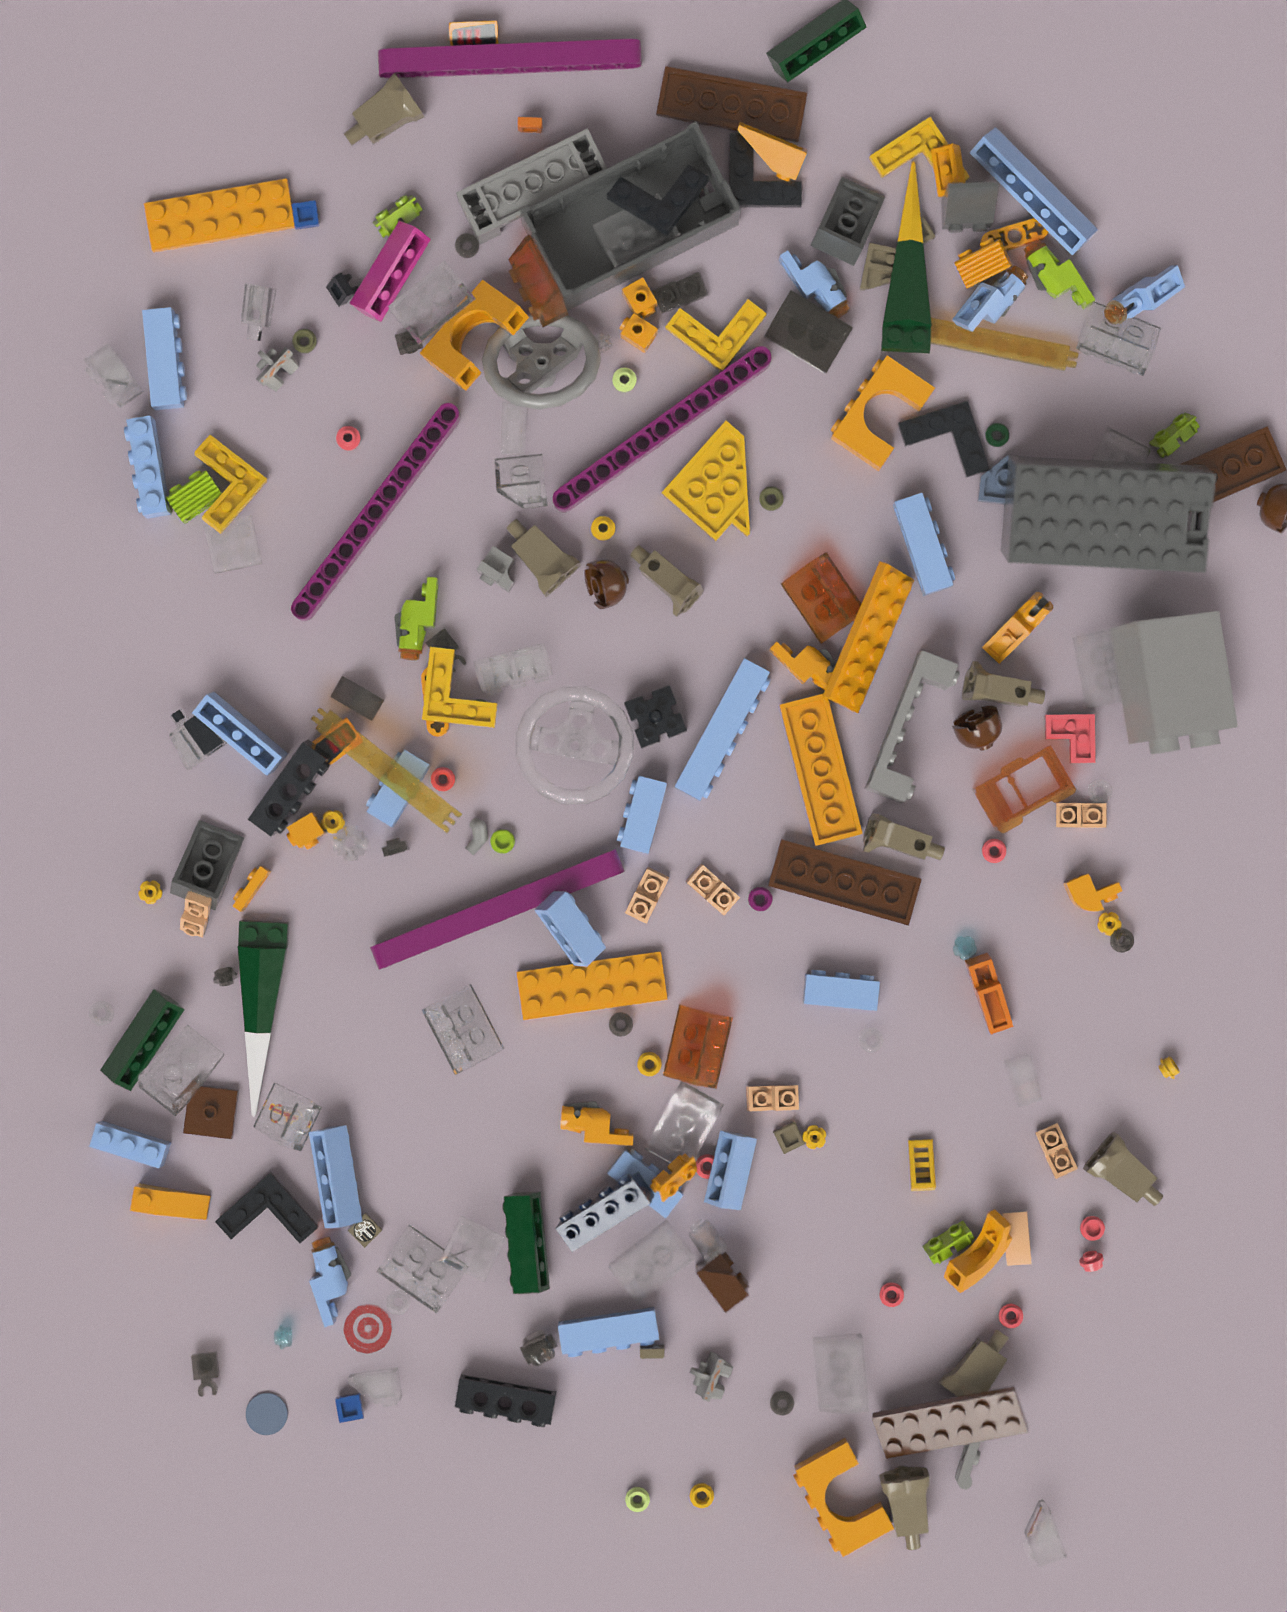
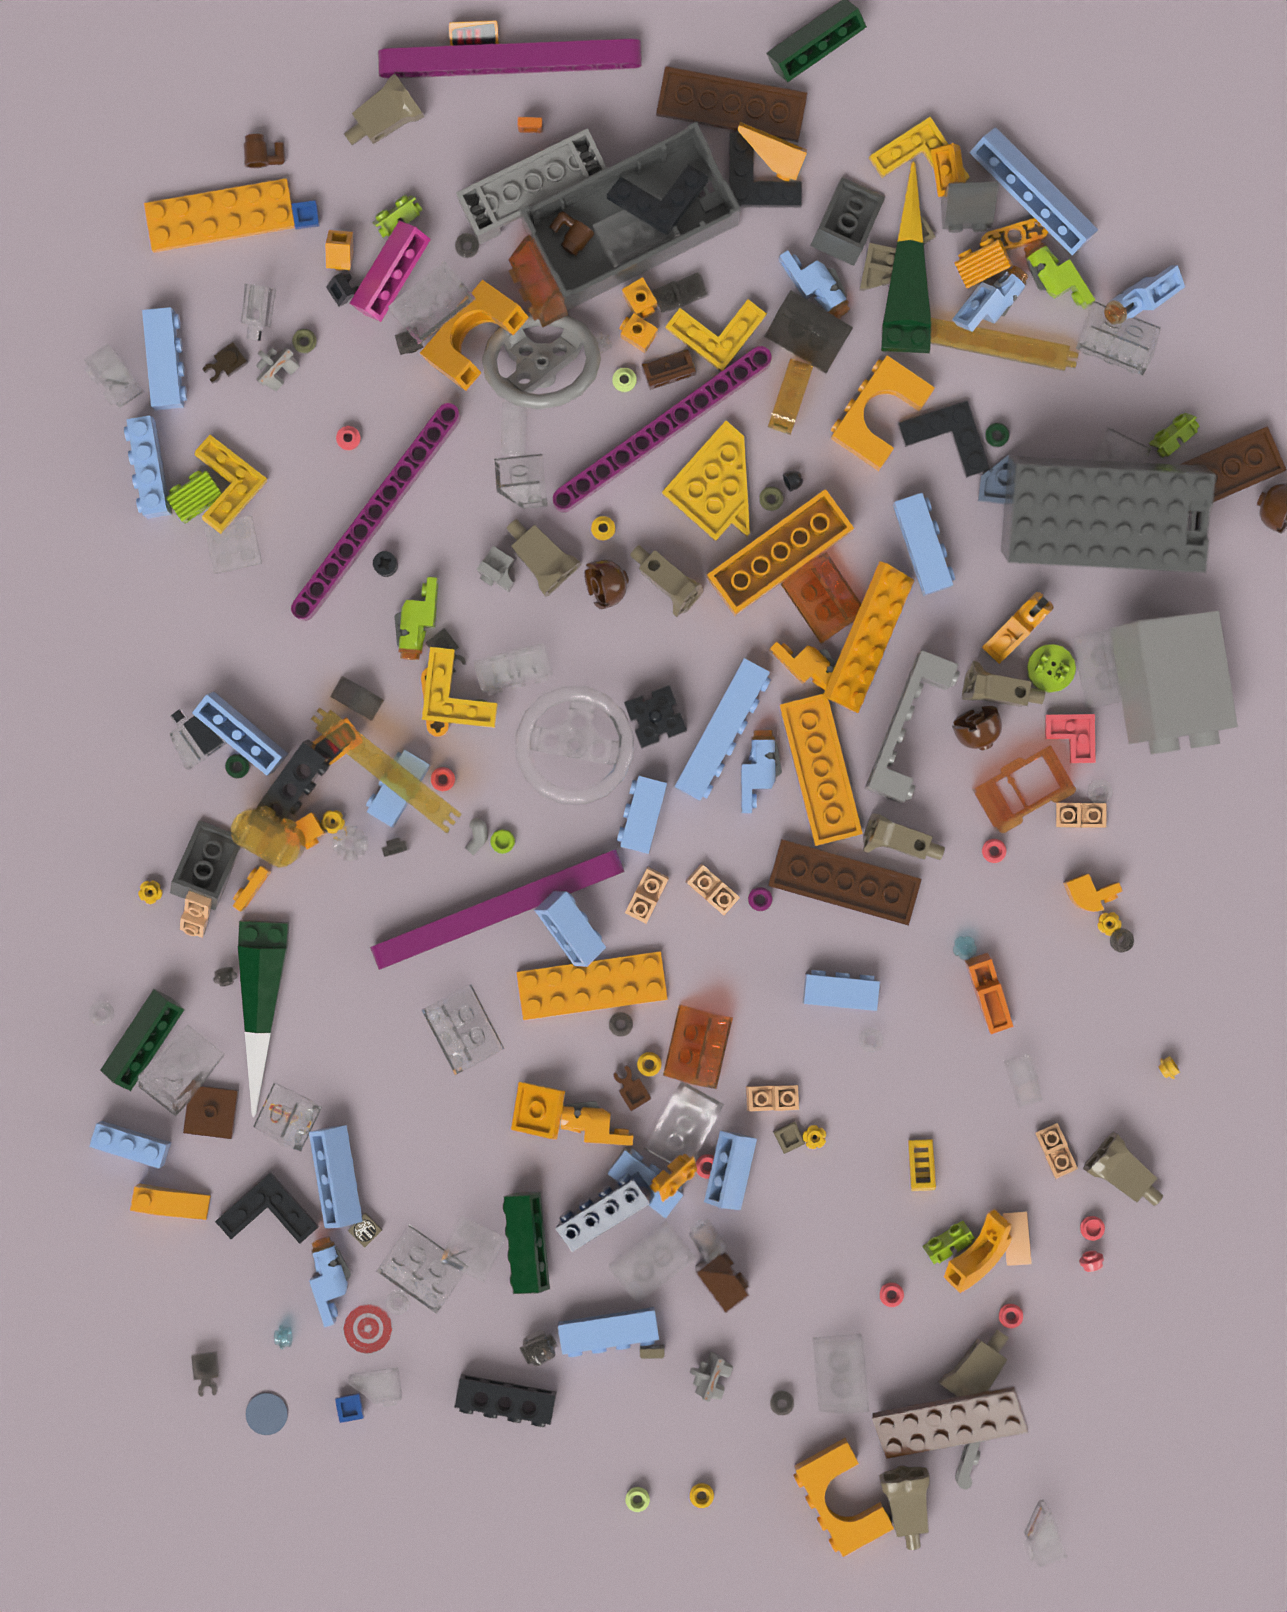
(228, 361): none -> dark brown plate
(229, 766): none -> dark green plate
(256, 152): none -> reddish brown piece
(268, 836): none -> clear yellow brick
(339, 250): none -> light orange brick
(387, 567): none -> black wheel
(538, 1110): none -> light orange plate
(576, 237): none -> reddish brown piece
(634, 1091): none -> reddish brown plate
(668, 369): none -> reddish brown hinge
(763, 768): none -> light blue plate
(780, 552): none -> light orange brick
(790, 396): none -> clear yellow brick
(792, 480): none -> black hinge
(1061, 673): none -> lime plate

